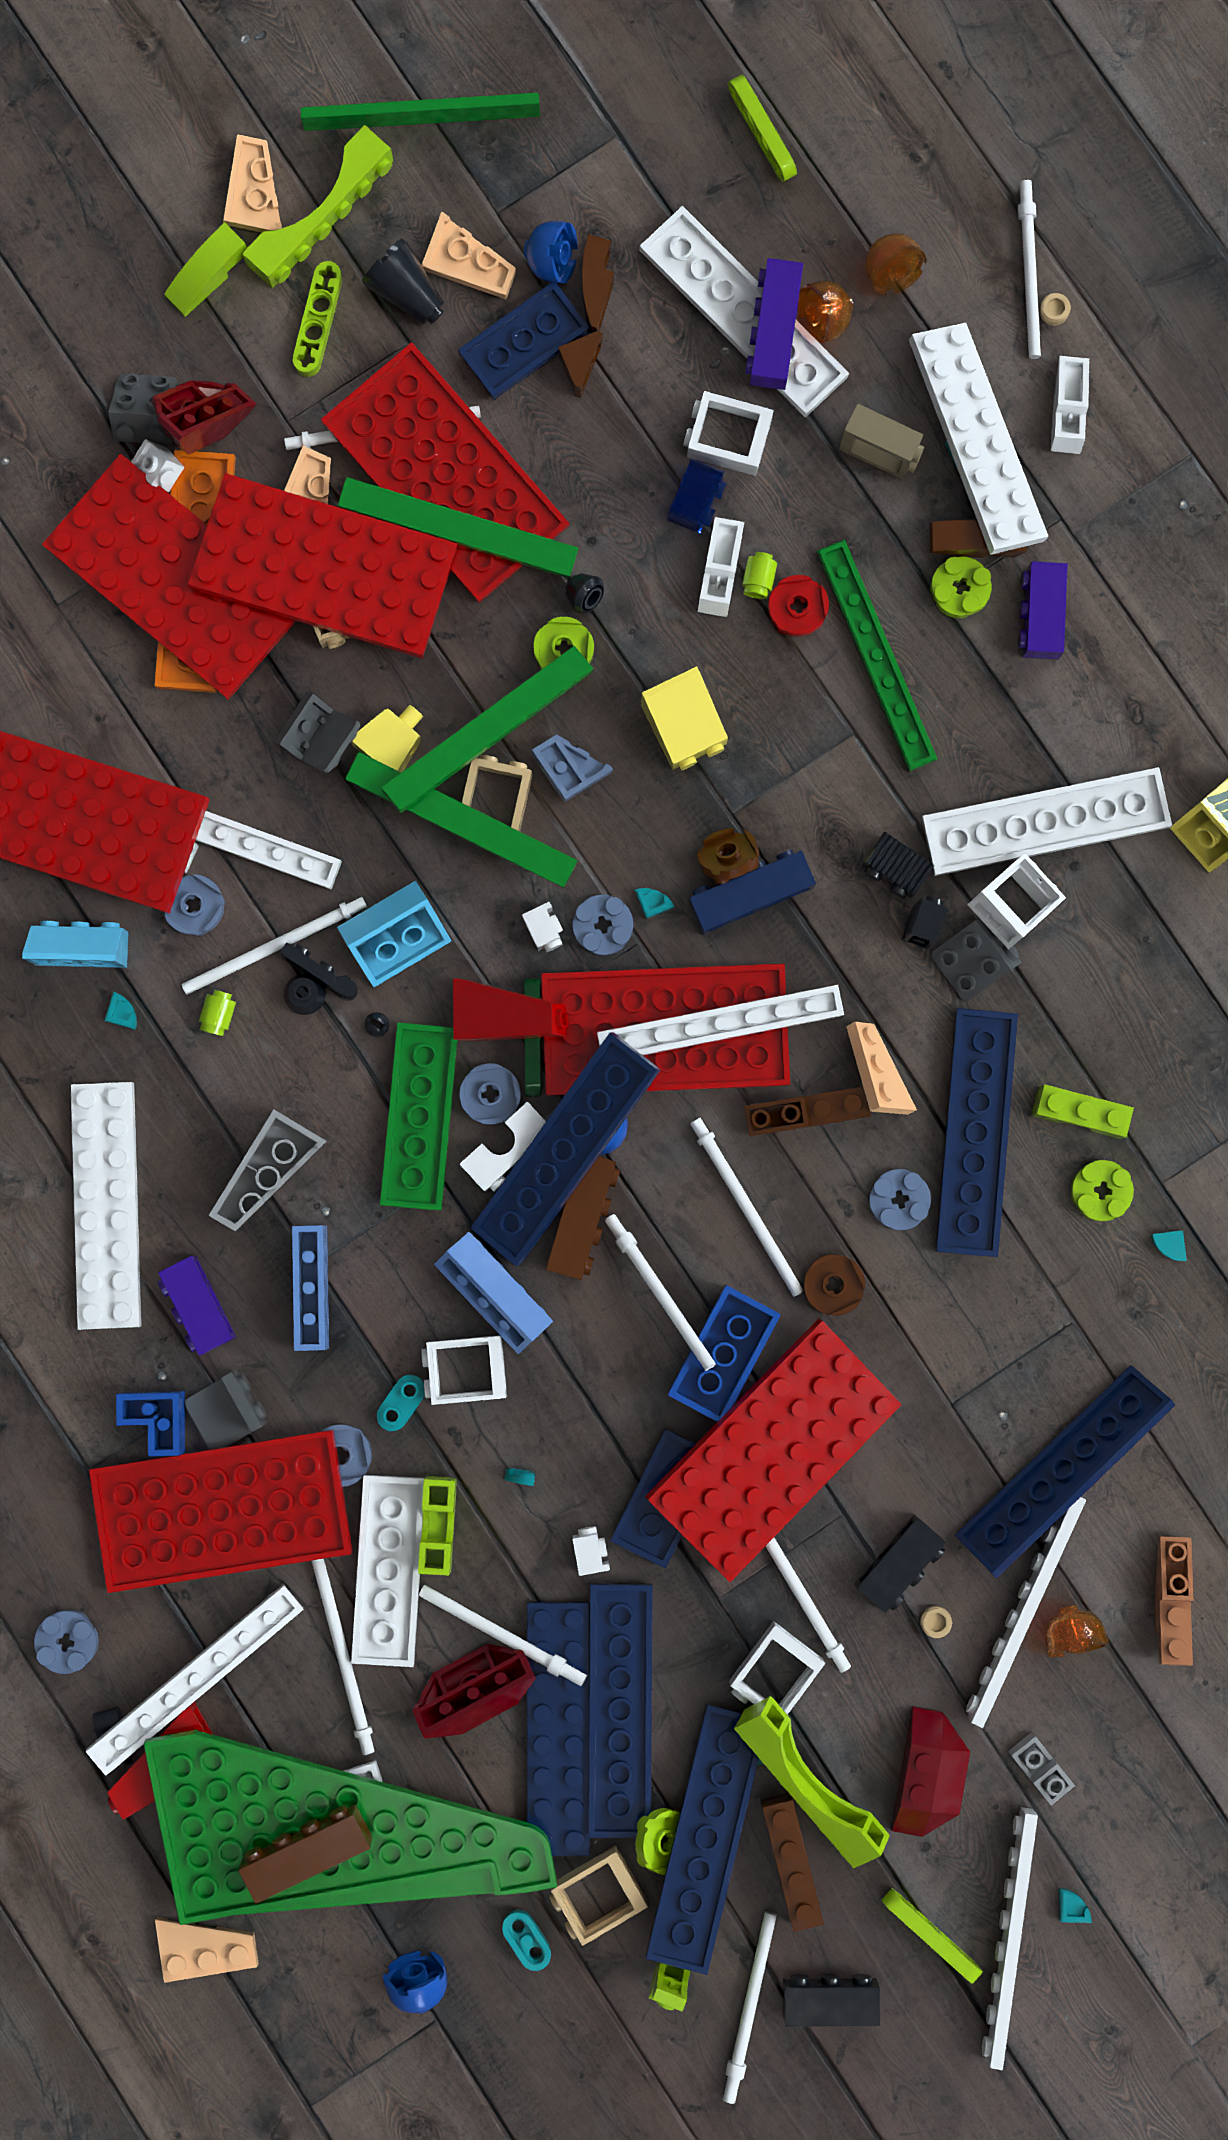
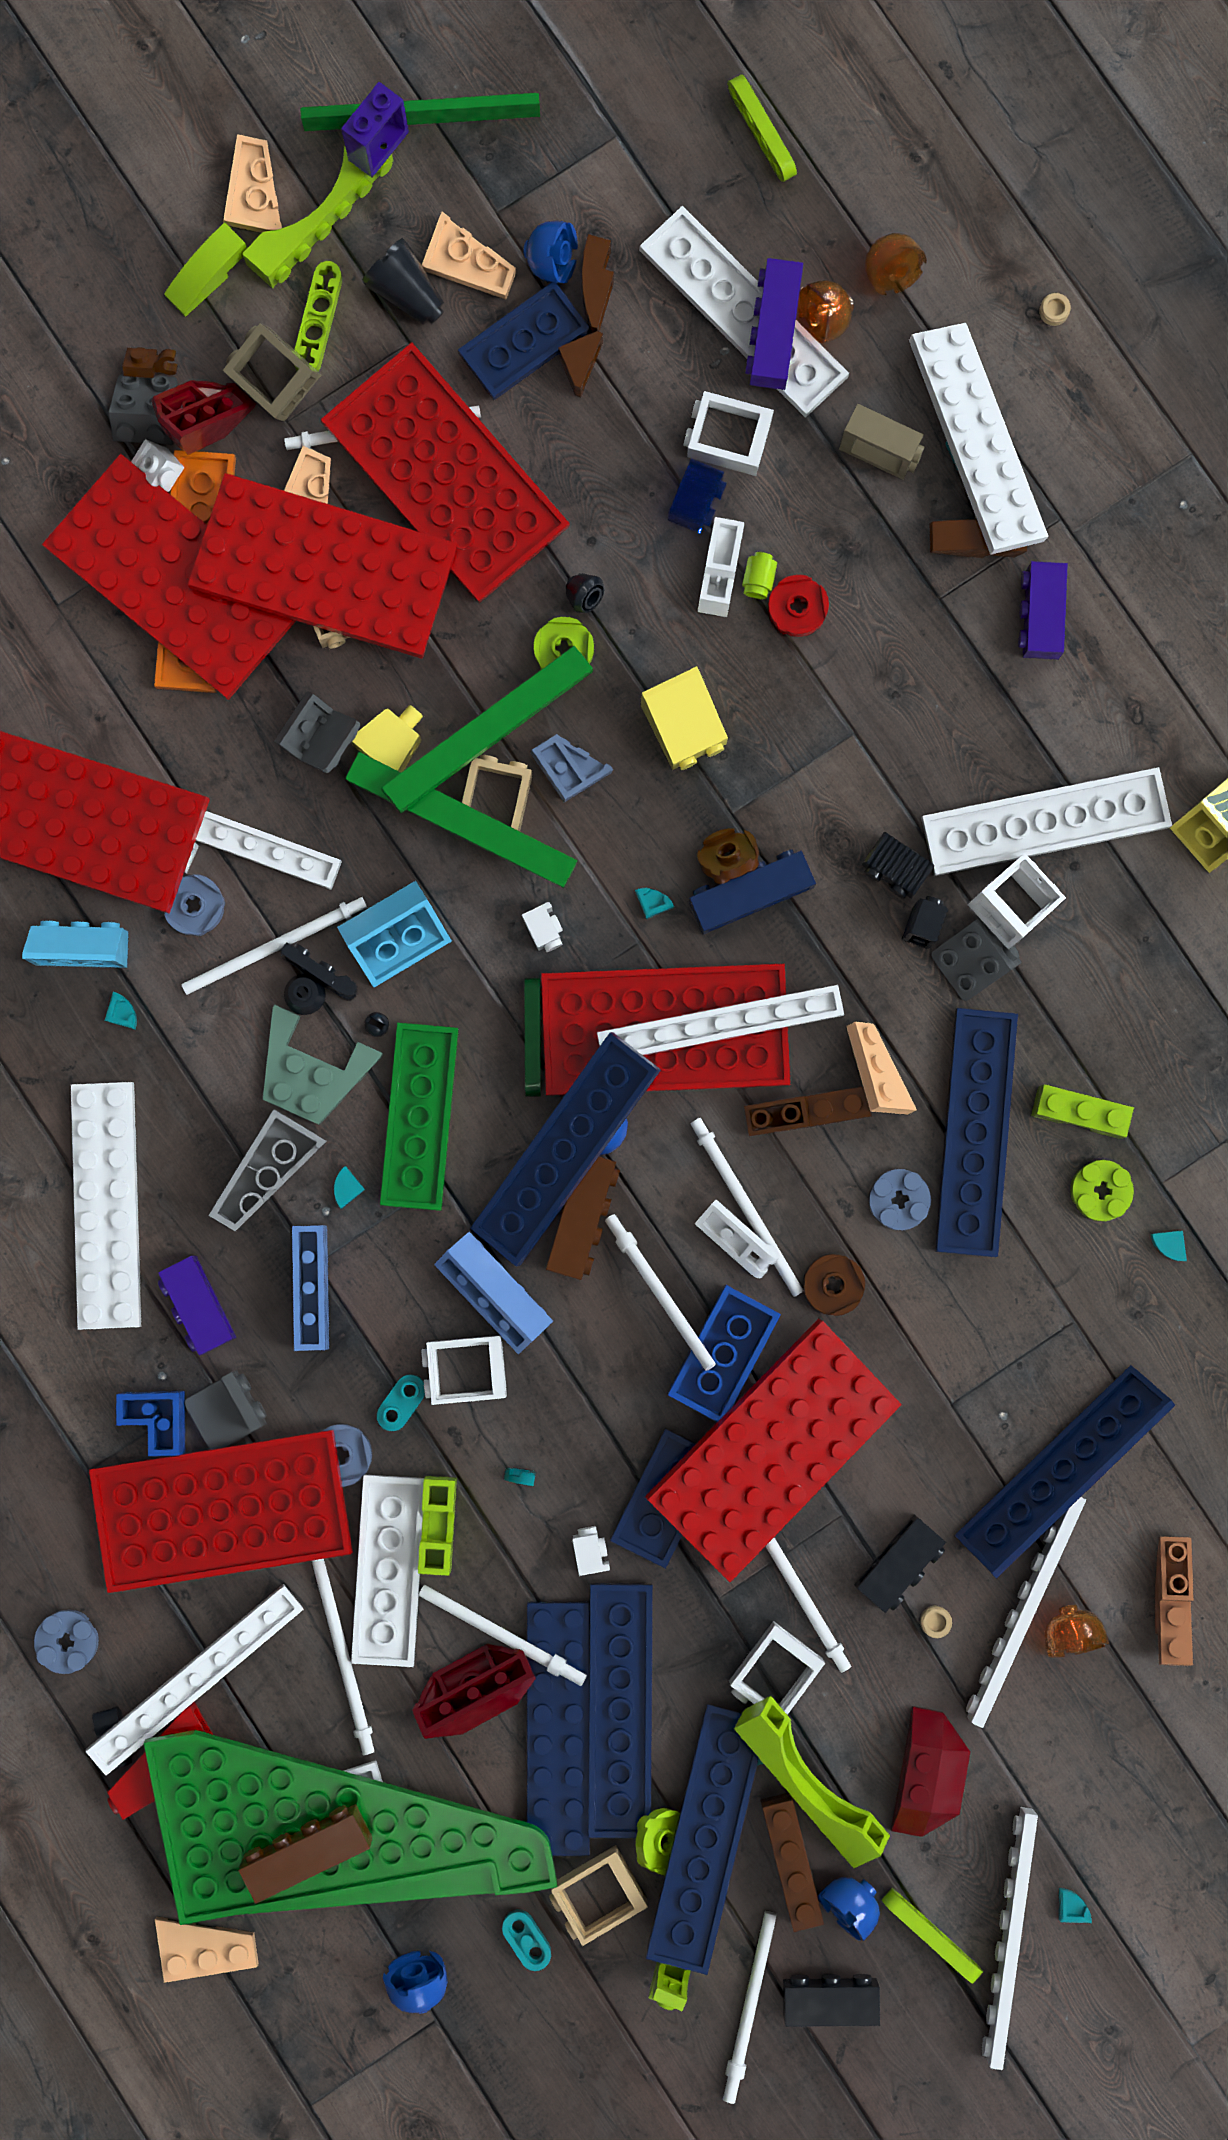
(145, 362): none -> reddish brown plate
(217, 1013): lime brick -> none
(292, 392): none -> dark tan window
(304, 1082): none -> sand green wing
(346, 1187): none -> teal tile
(375, 122): none -> dark purple window
(459, 527): green tile -> none
(476, 1084): sand blue plate -> none
(488, 1168): white arch -> none
(500, 1014): red slope -> none
(612, 910): sand blue plate -> none
(737, 1239): none -> white plate
(852, 1905): none -> blue cylinder
(876, 655): green tile -> none
(945, 594): lime plate -> none
(1026, 214): white bar -> none
(1041, 1768): light grey slope -> none
(1070, 405): white slope -> none

